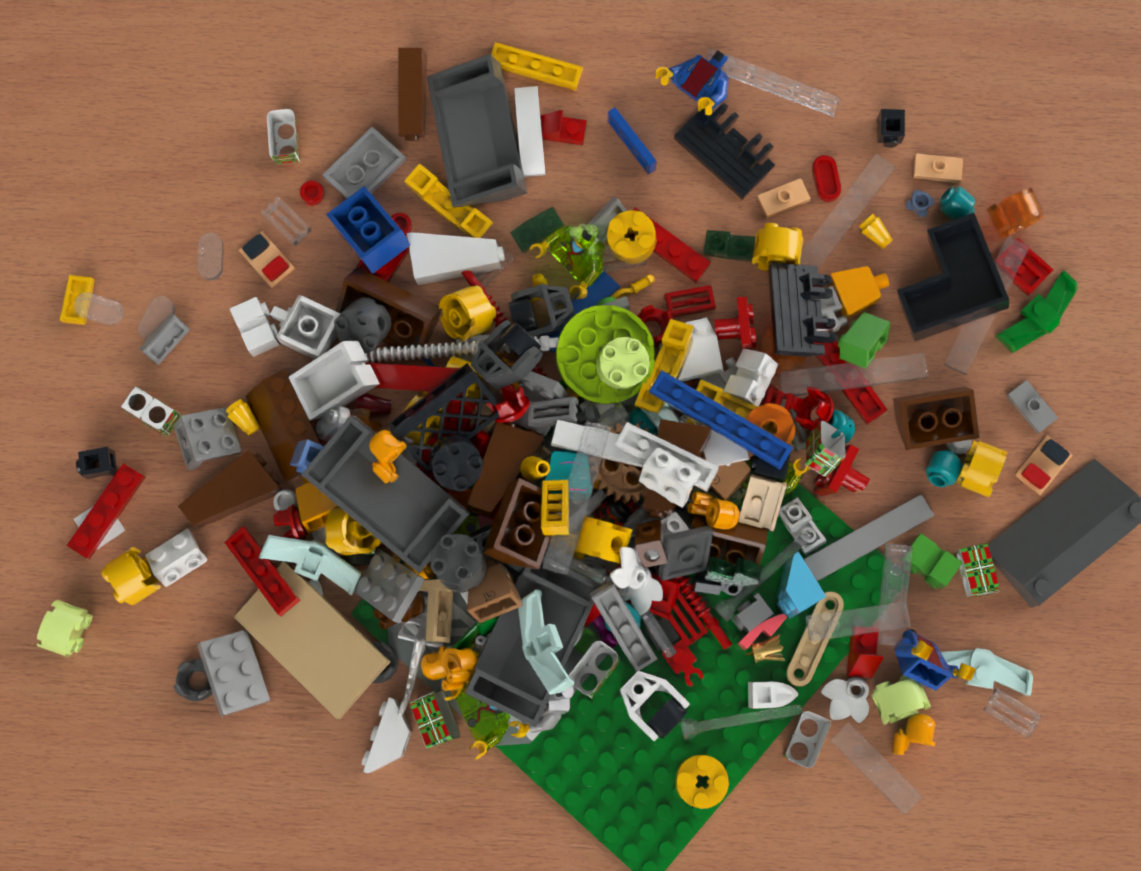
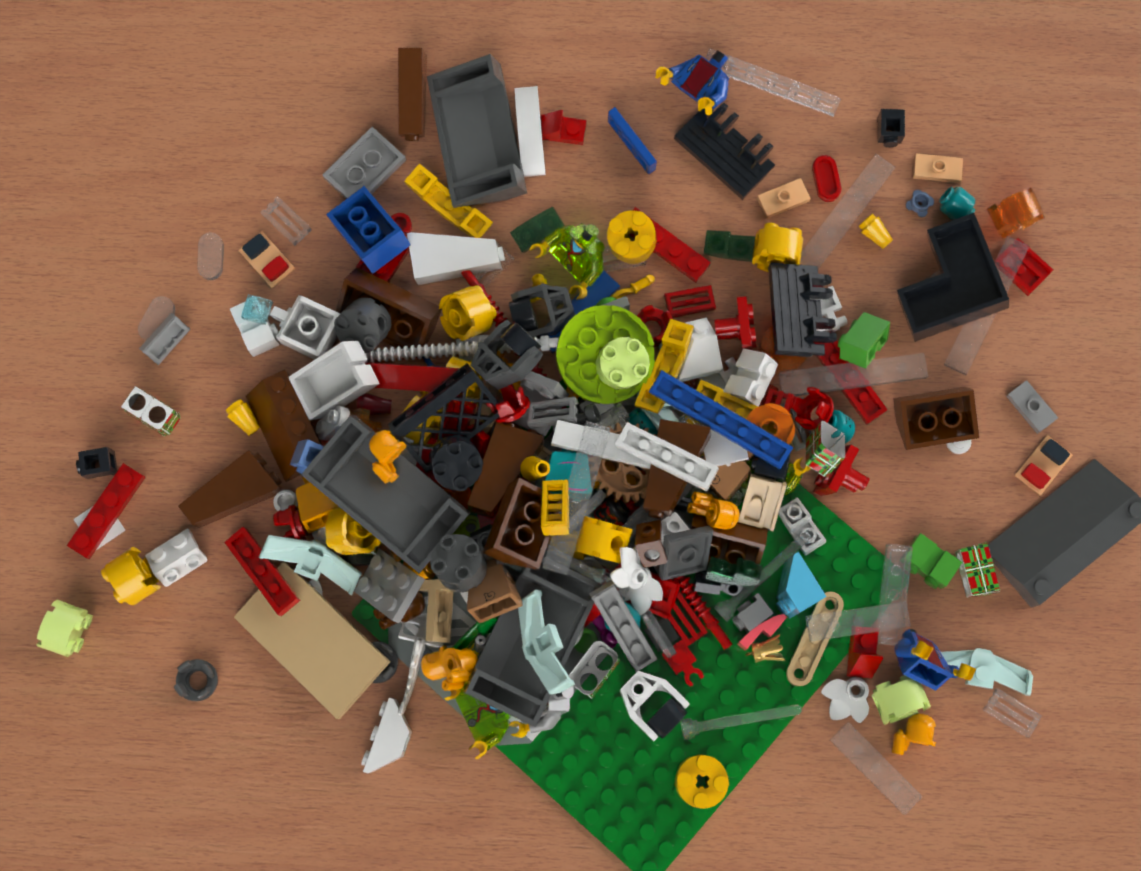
(75, 286): yellow plate -> none
(98, 309): clear tile -> none
(206, 437): light grey bracket -> none
(233, 672): light grey plate -> none
(256, 309): none -> clear light blue tile
(281, 117): white piece -> none
(312, 193): red tile -> none
(434, 719): piece -> none
(537, 66): yellow tile -> none
(605, 215): light grey plate -> none
(669, 477): white bracket -> none
(769, 694): white plate -> none
(818, 738): white piece -> none
(857, 289): light orange torso -> none
(868, 537): light grey tile -> none
(943, 468): teal head -> none
(983, 468): yellow brick -> none
(1040, 314): green plate -> none

